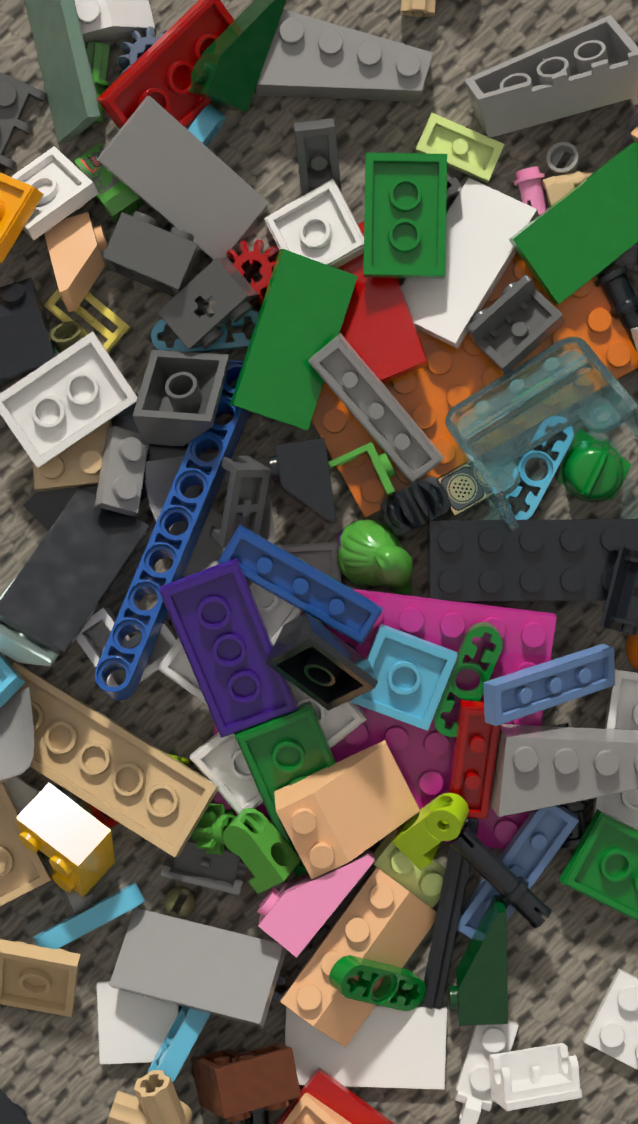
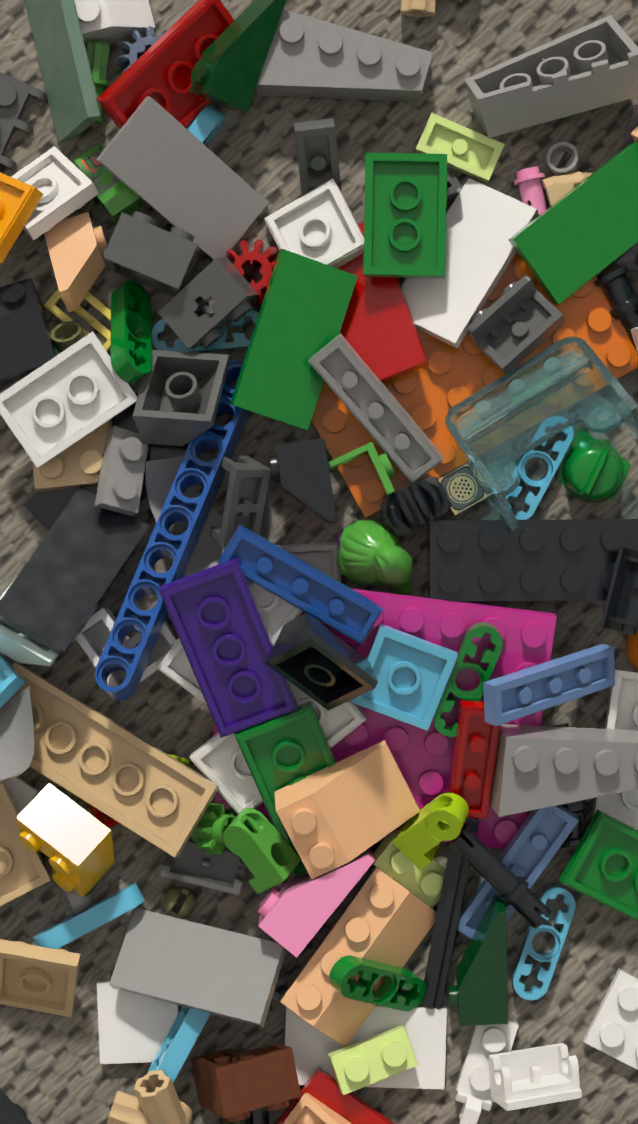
(131, 353): none -> green beam
(372, 1059): none -> yellowish green plate
(524, 967): none -> medium azure beam

